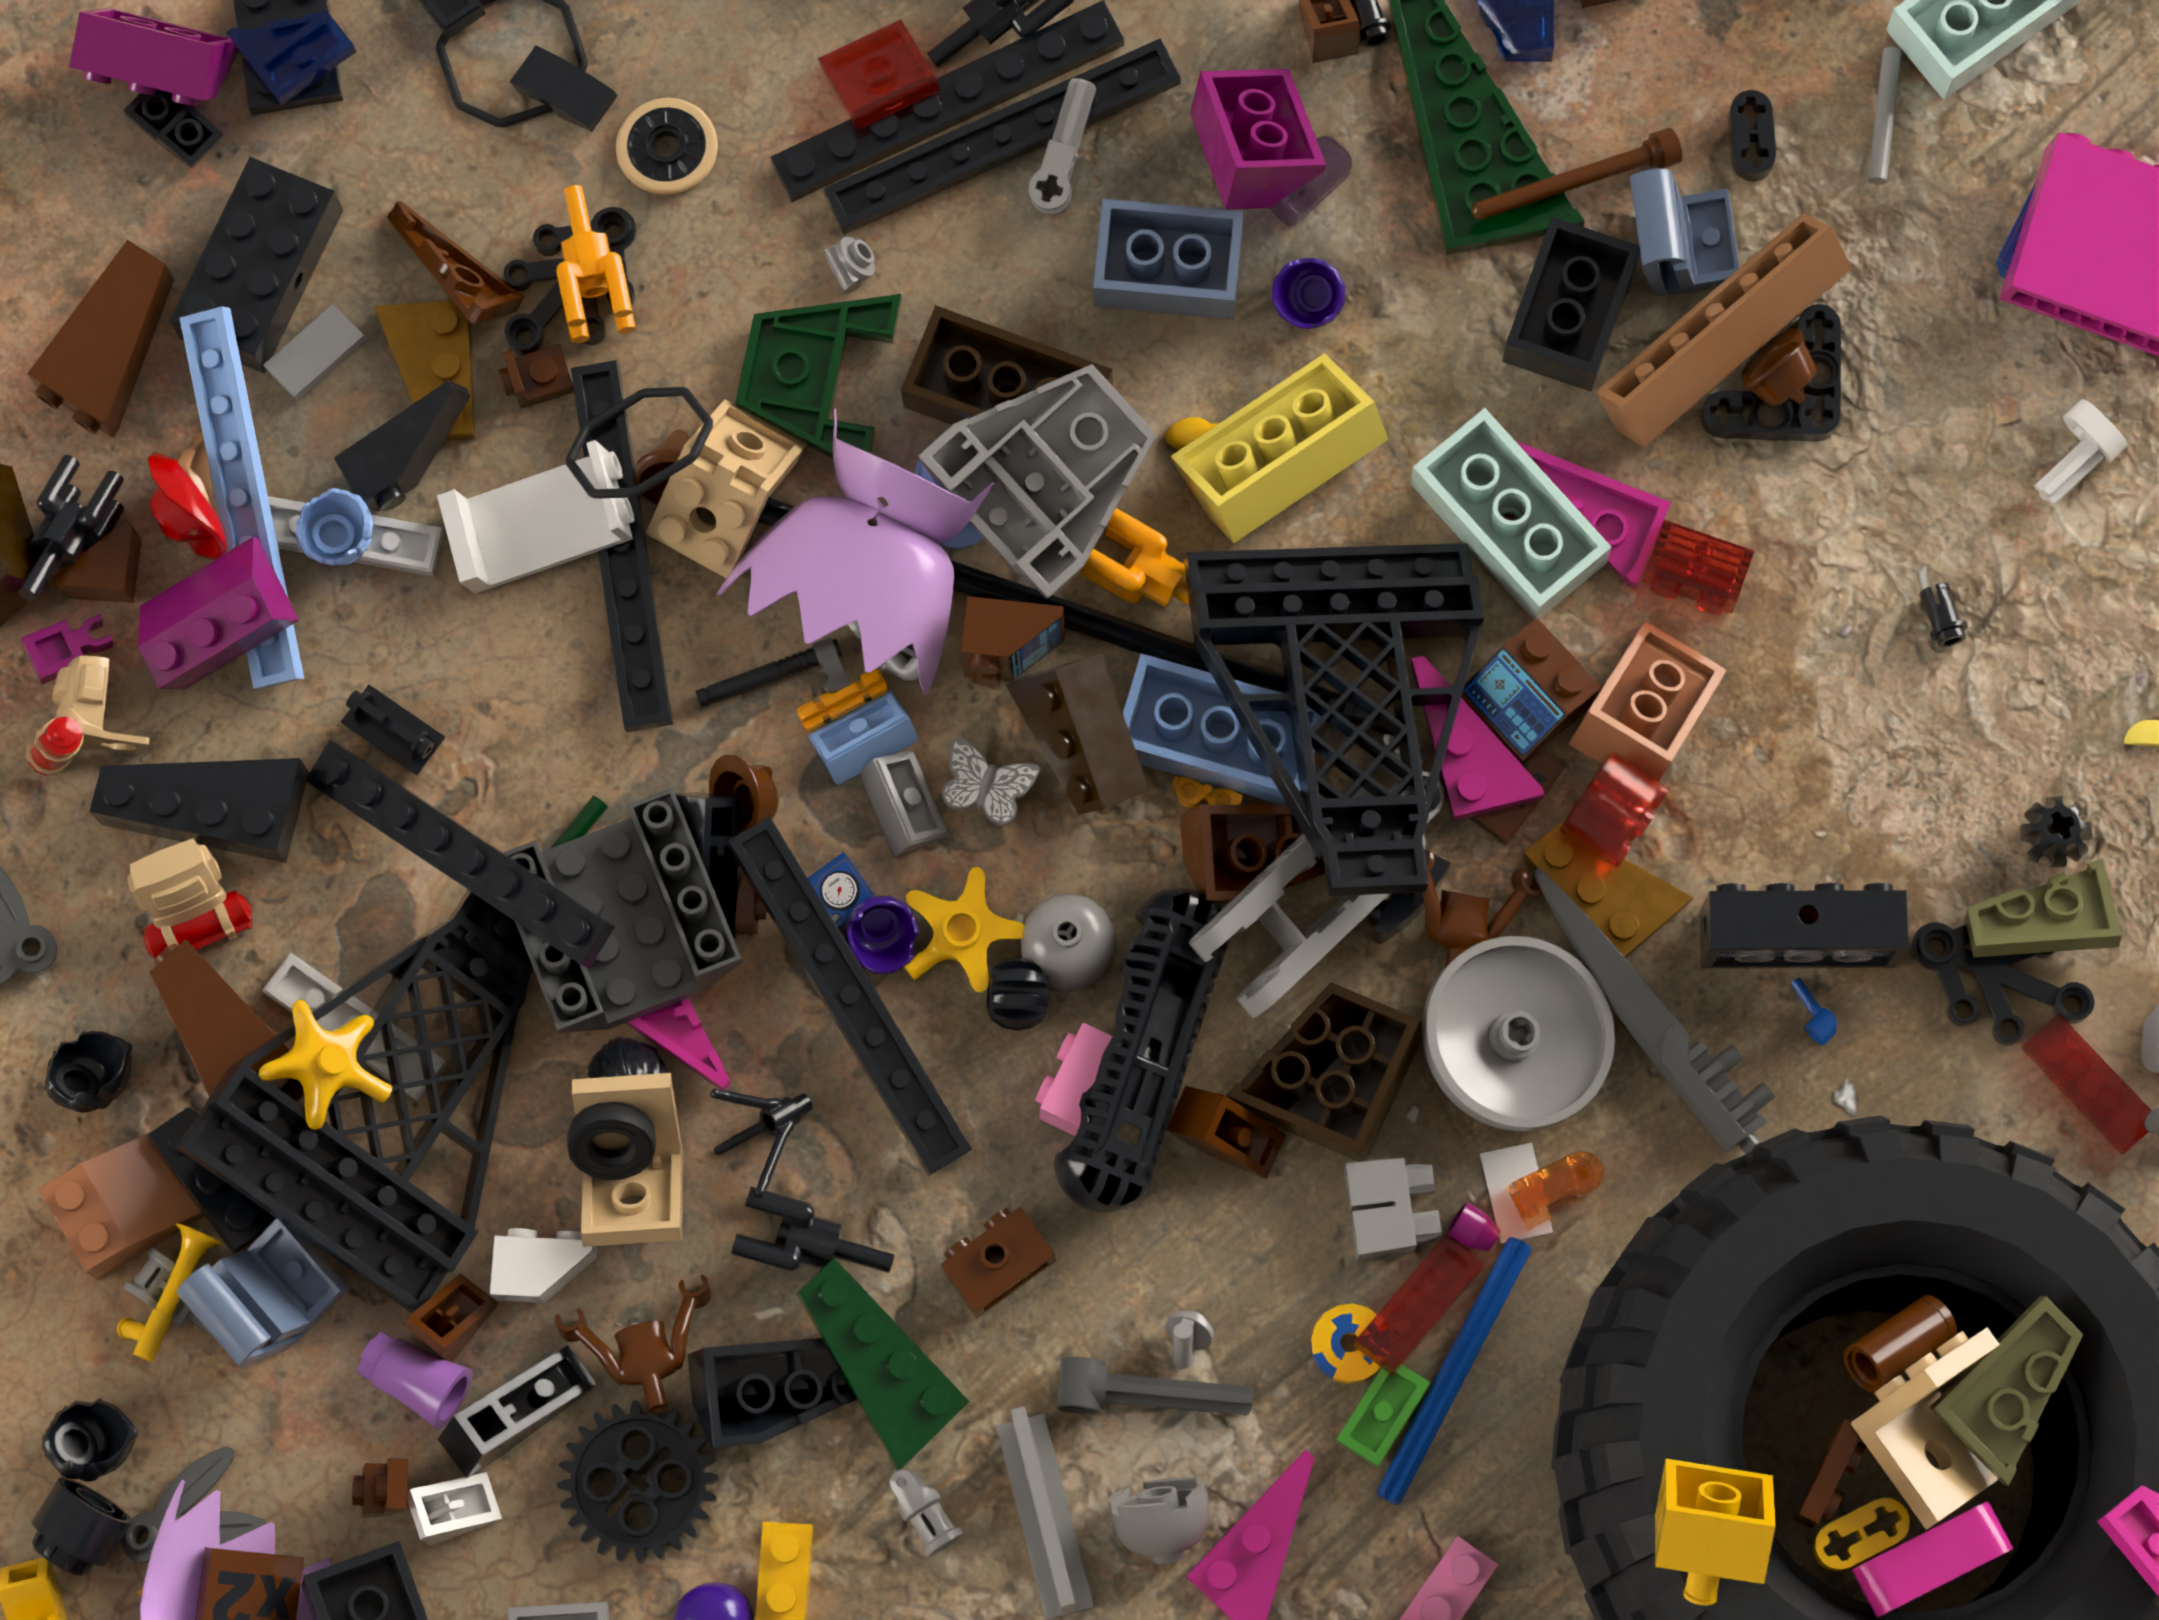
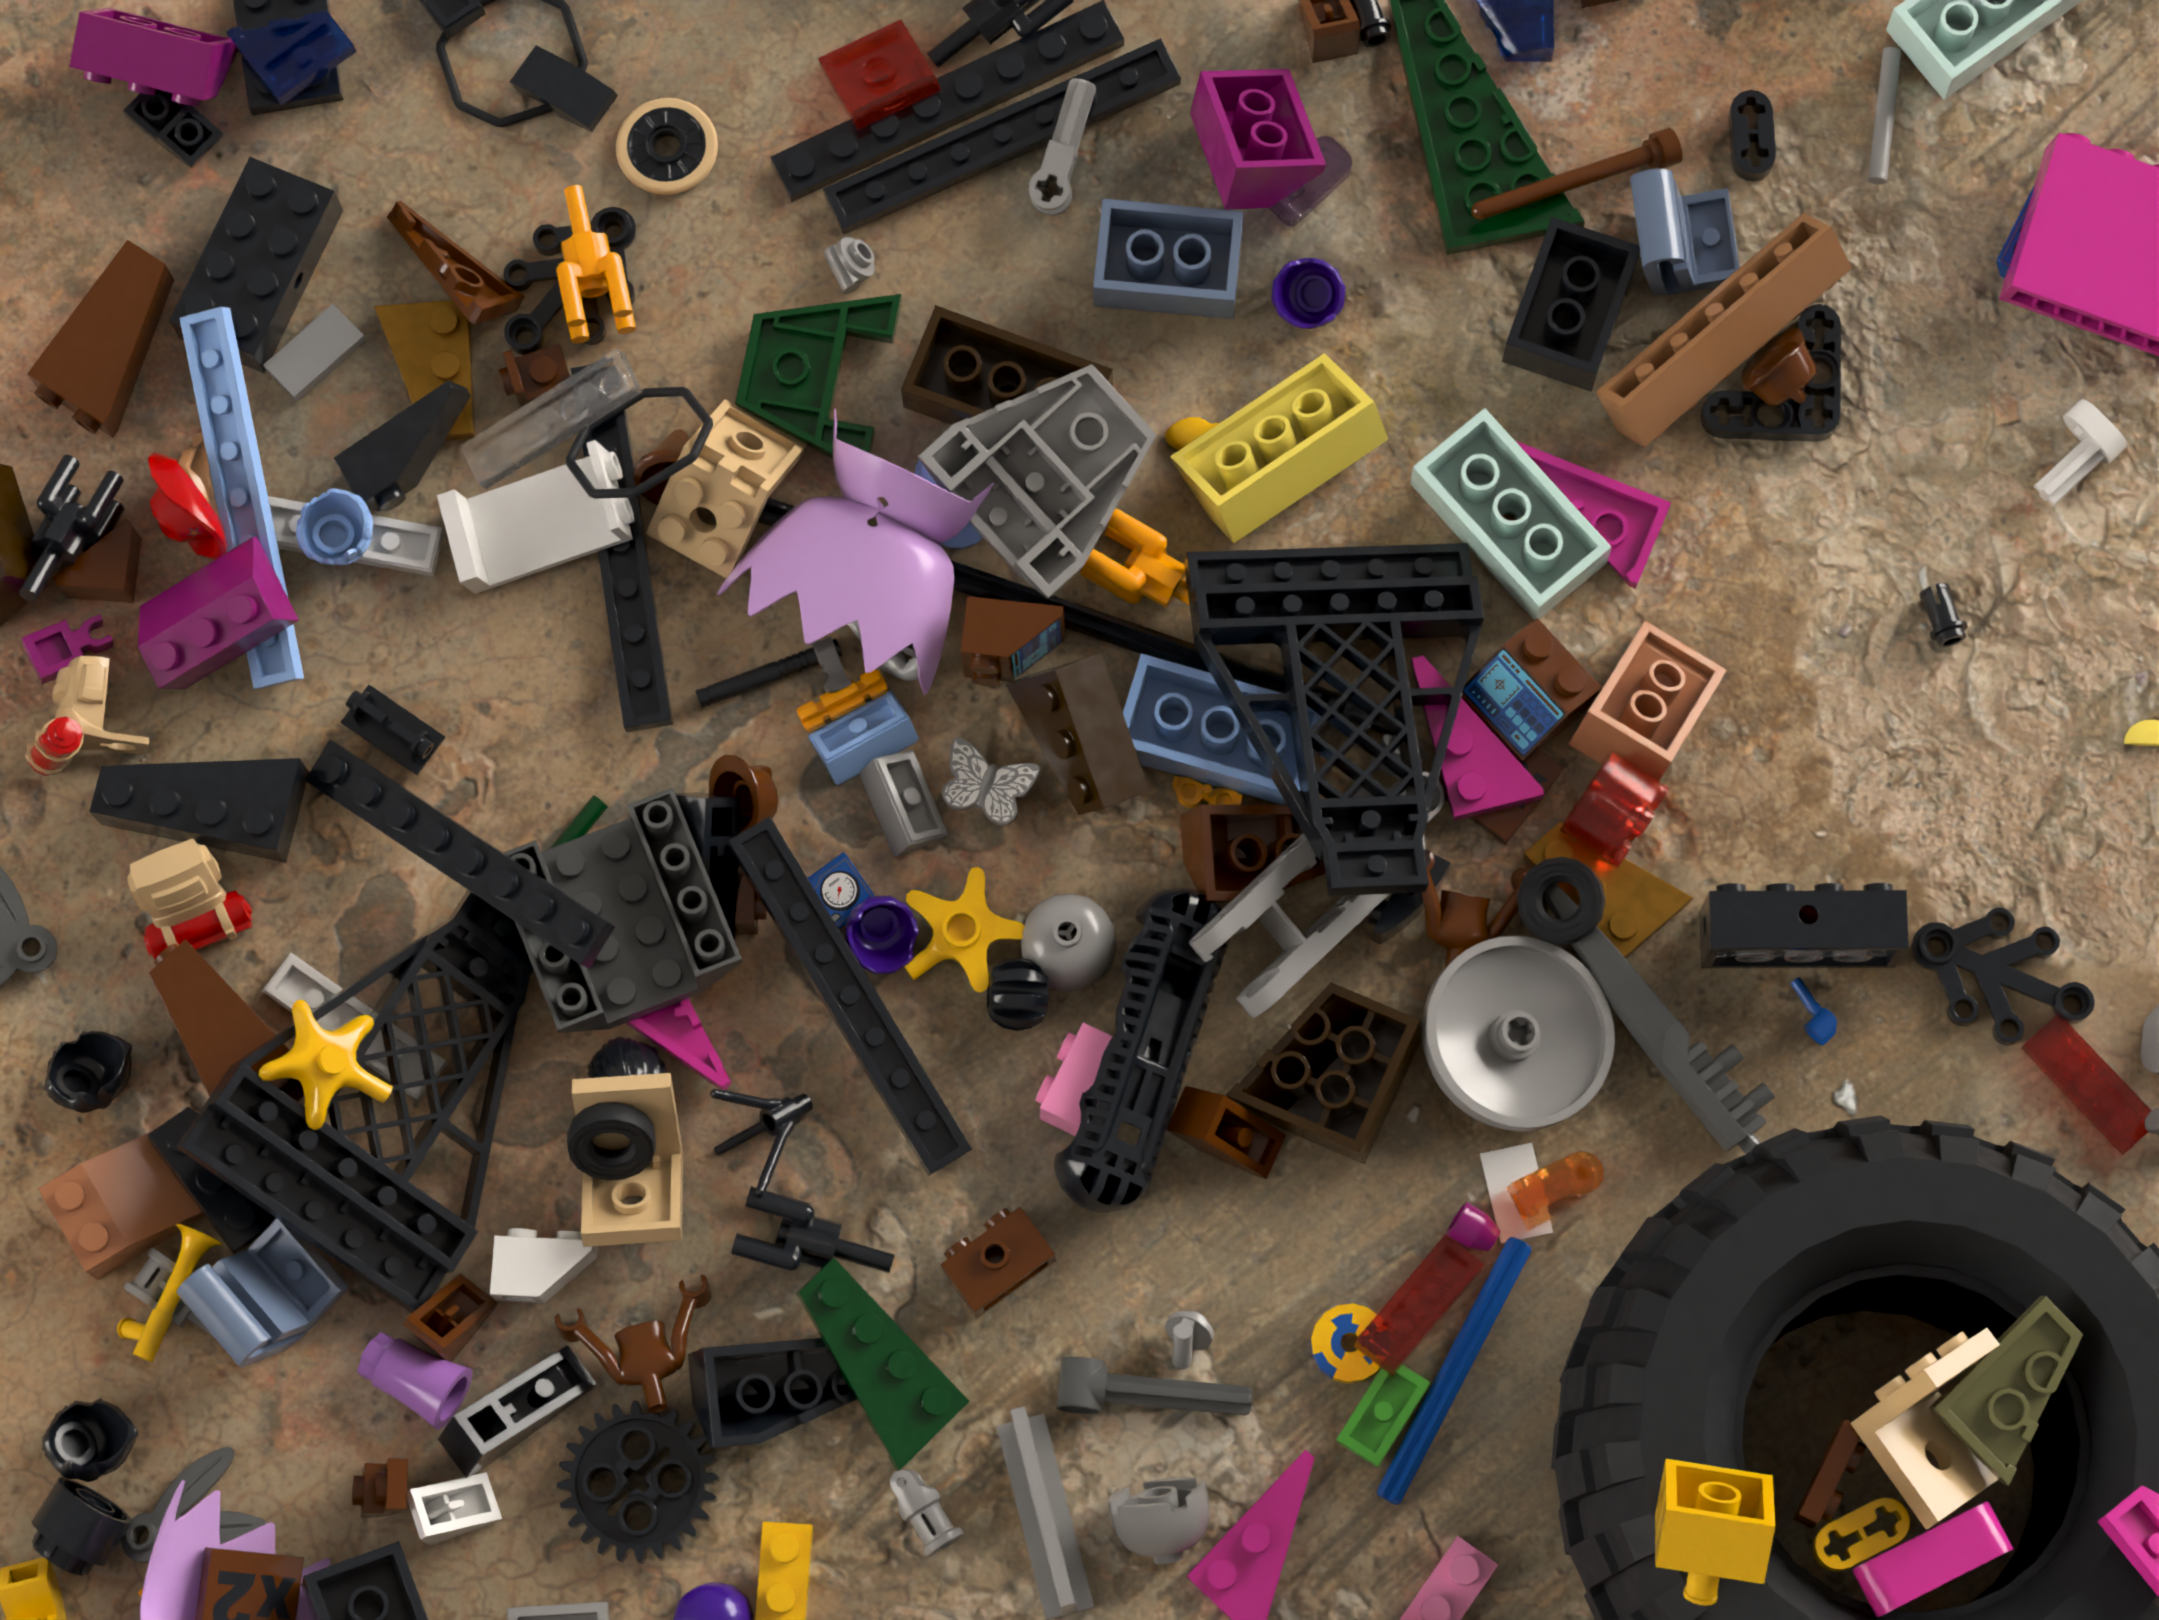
(551, 418): none -> clear plate
(1382, 1207): light grey hips -> none
(1556, 871): none -> black tyre
(1697, 568): clear red brick -> none
(1899, 1343): reddish brown pin -> none
(2054, 846): black piece -> none
(2054, 917): olive wing -> none

